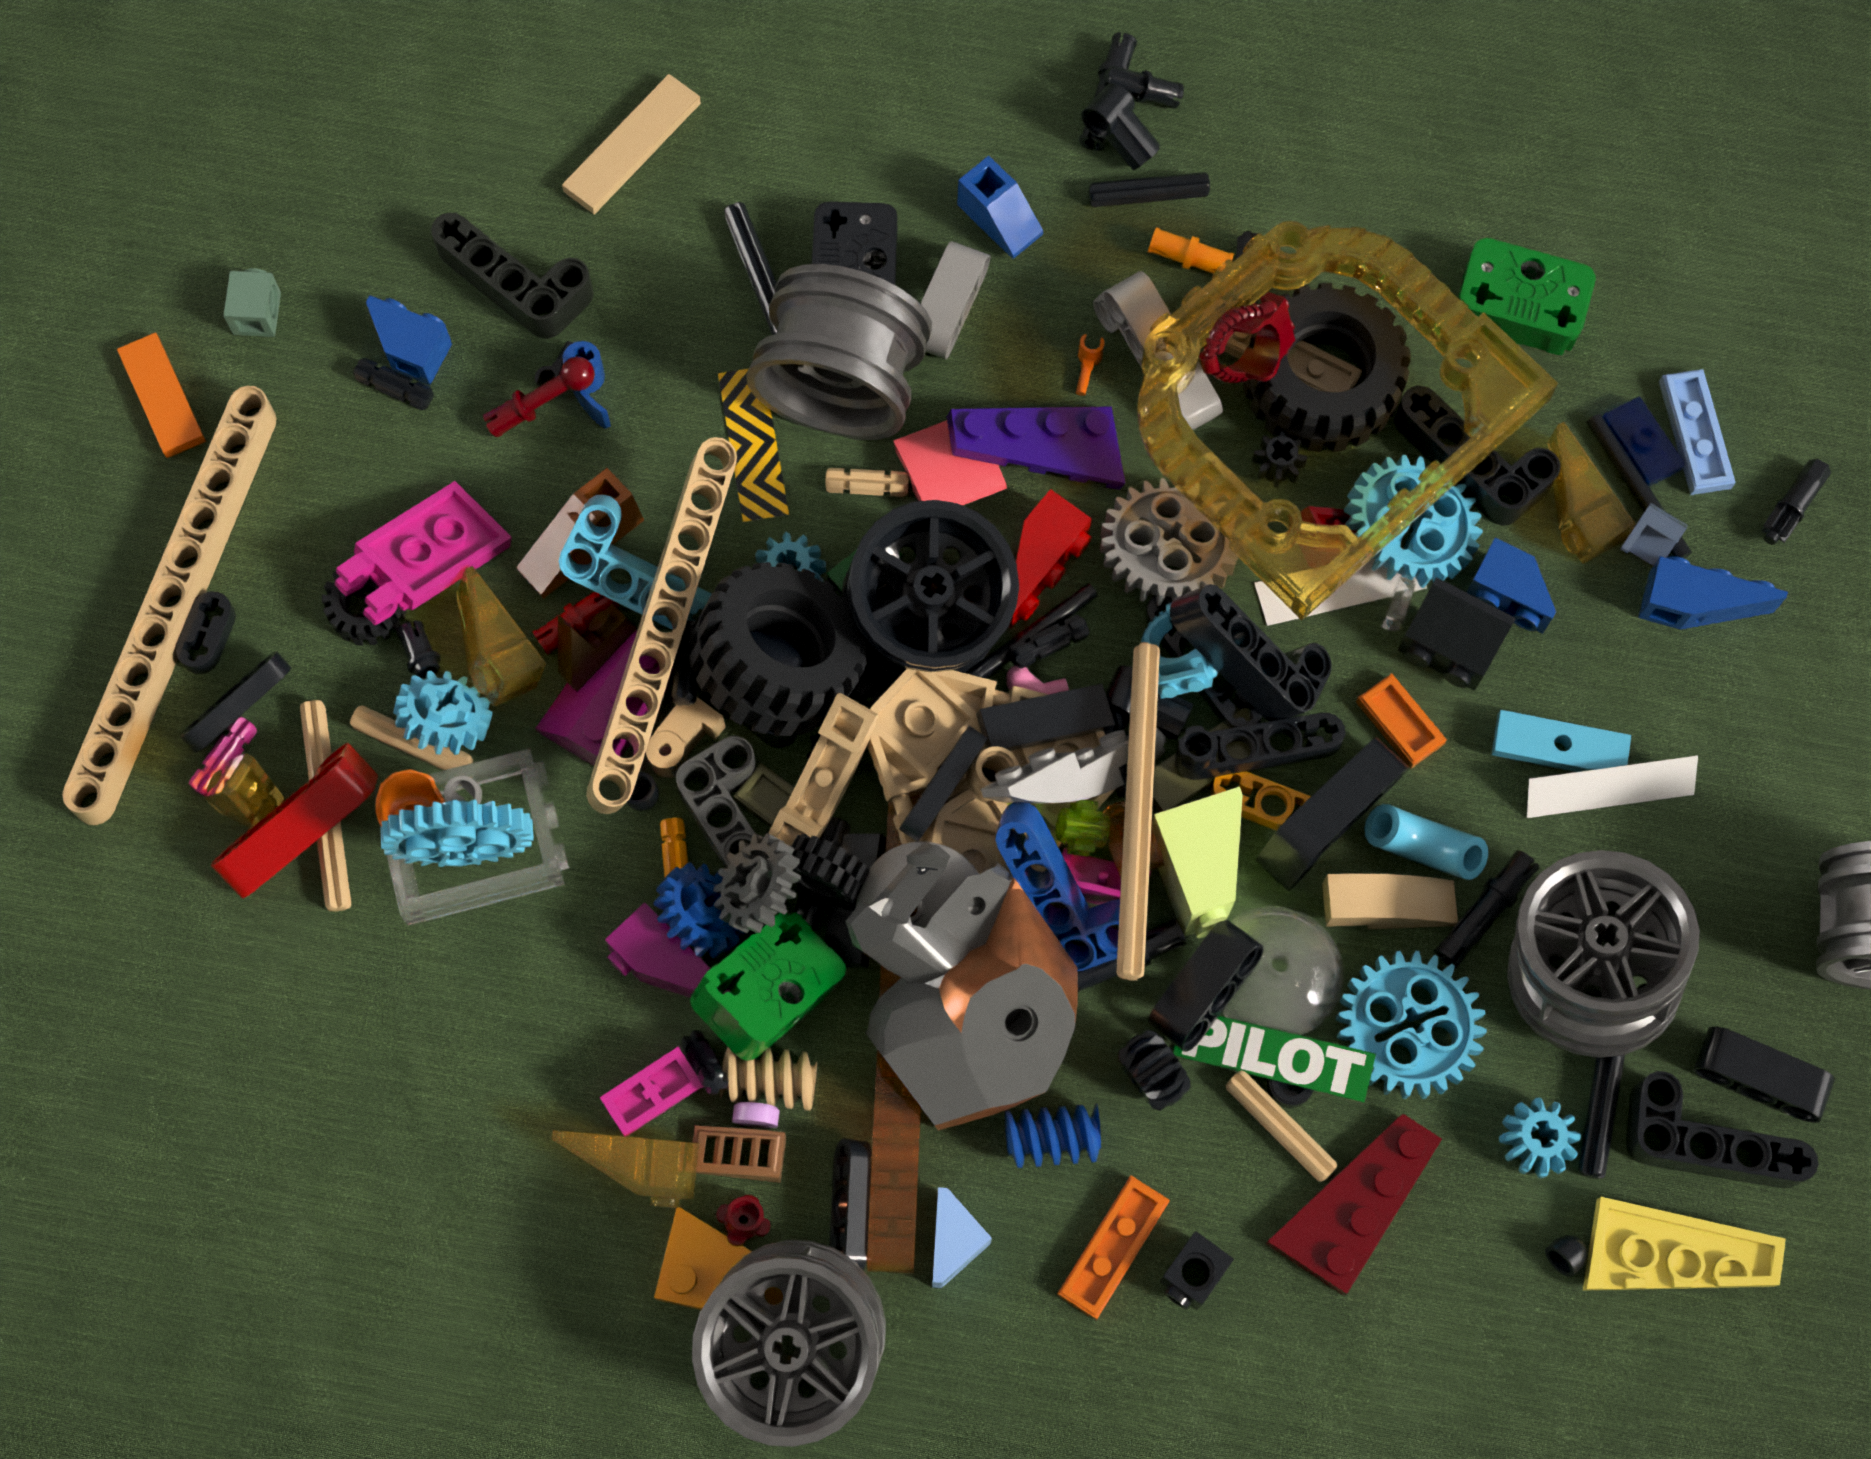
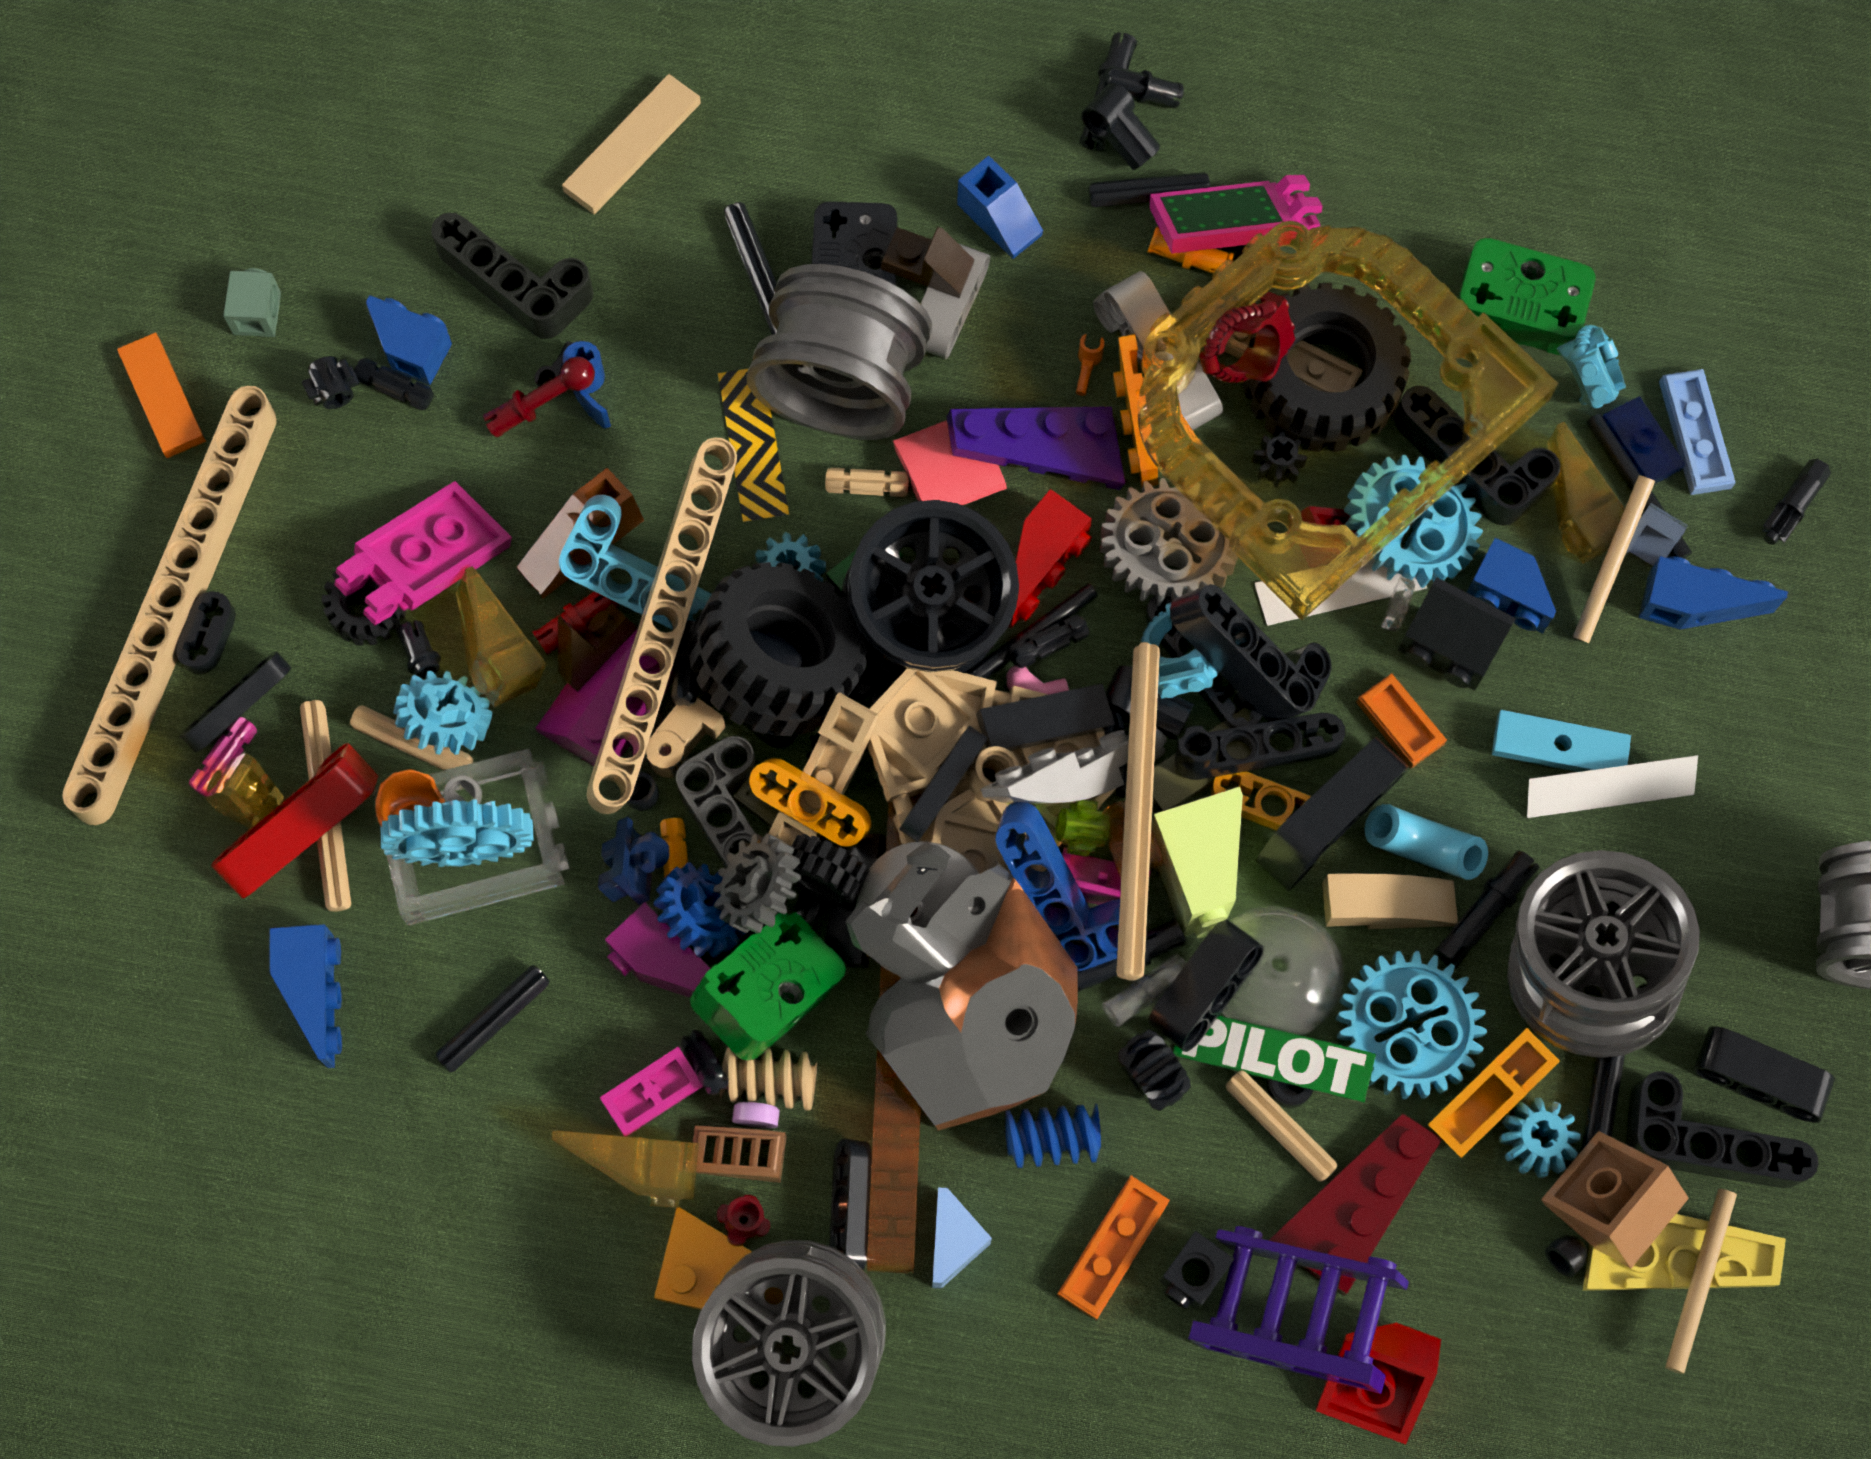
(304, 973): none -> blue slope
(330, 382): none -> black gear
(492, 1018): none -> black axle
(631, 863): none -> dark blue hips
(786, 776): none -> light orange beam
(930, 262): none -> dark brown slope
(1128, 384): none -> light orange wing
(1143, 992): none -> clear pin
(1231, 212): none -> tile
(1311, 1354): none -> dark purple fence
(1410, 1367): none -> red slope
(1494, 1092): none -> light orange slope
(1594, 366): none -> medium azure piece
(1613, 558): none -> tan bar
(1616, 1198): none -> medium nougat slope
(1701, 1281): none -> tan bar

